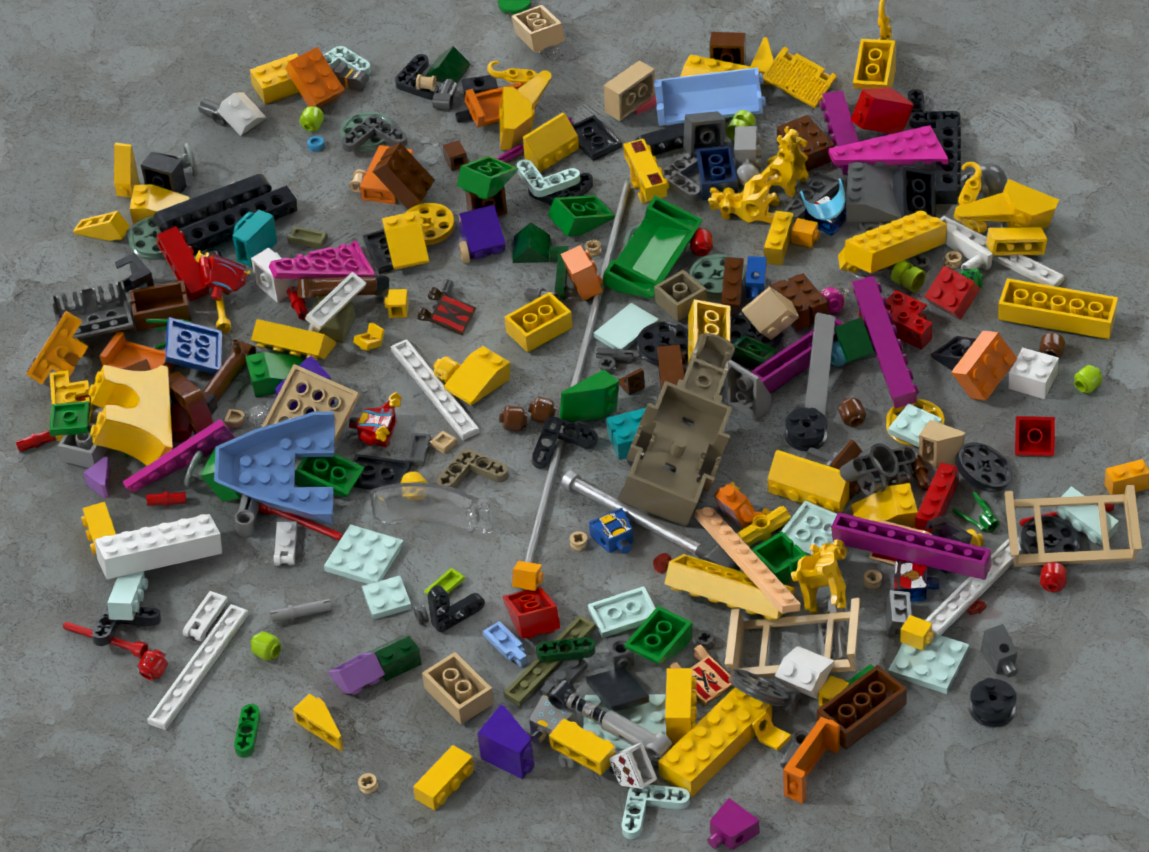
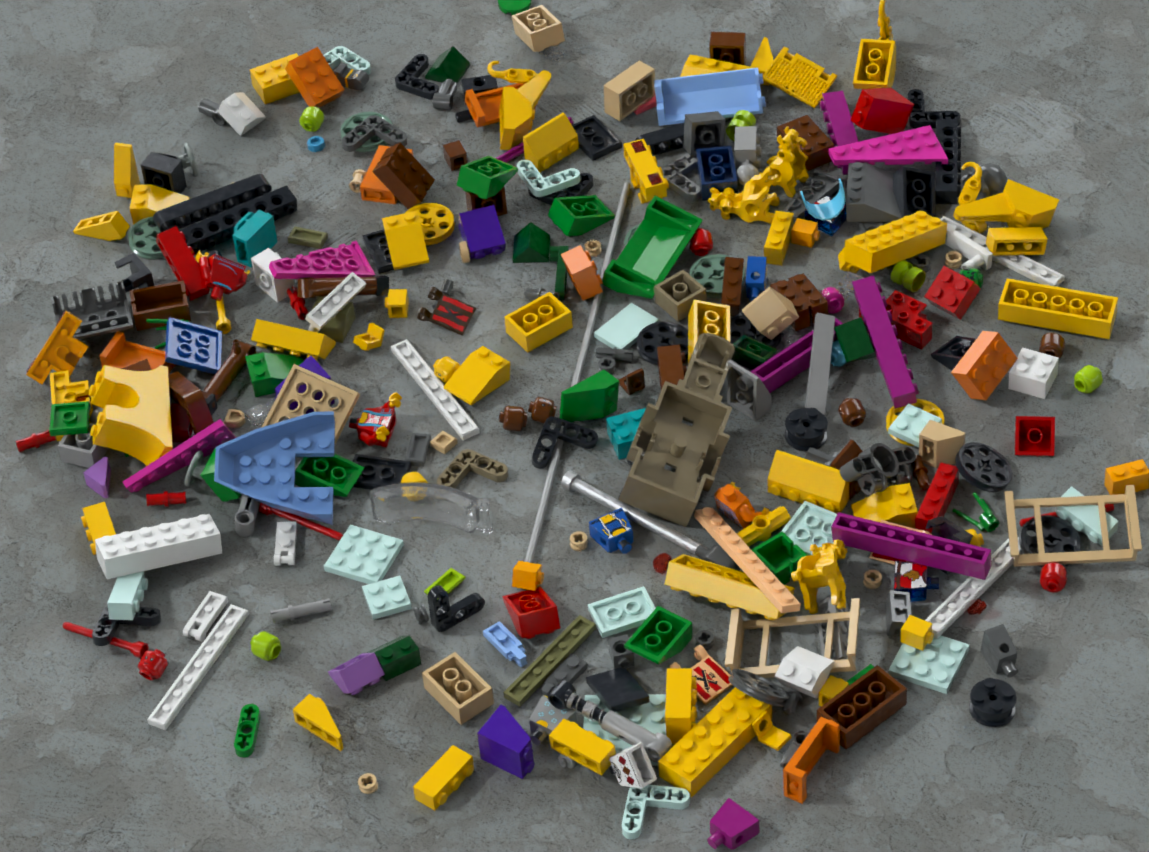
(426, 82): tan bush -> none
(549, 646): dark green beam -> none

